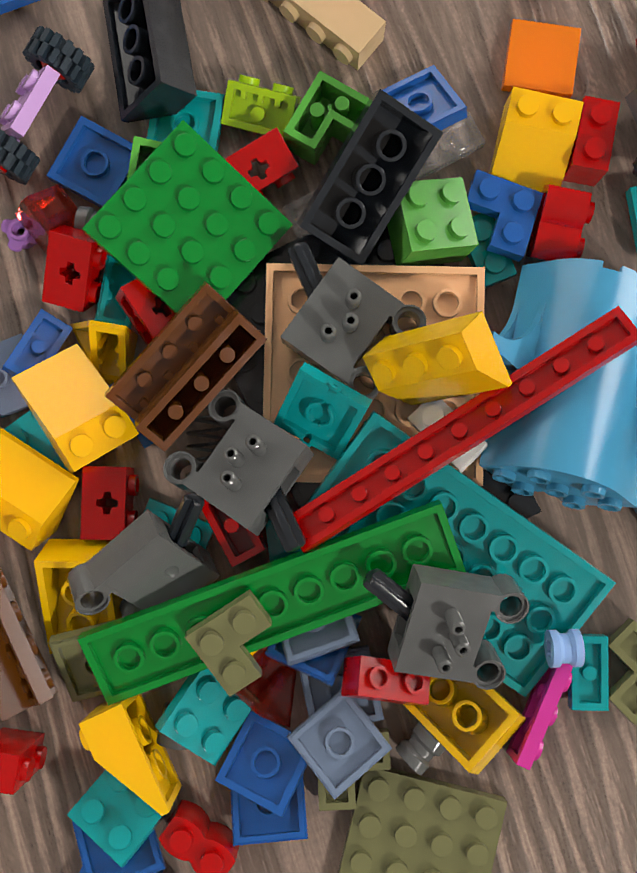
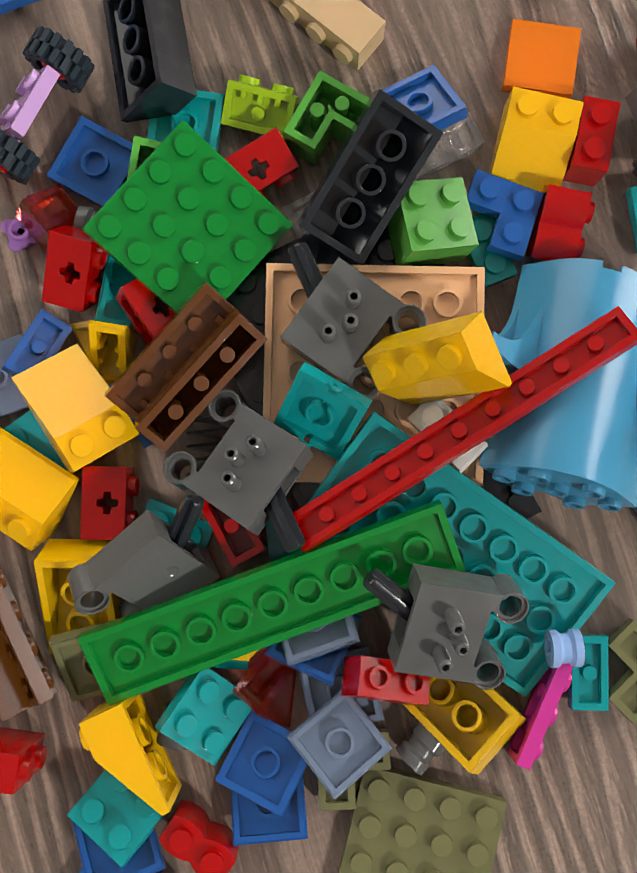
(222, 637): olive plate -> none

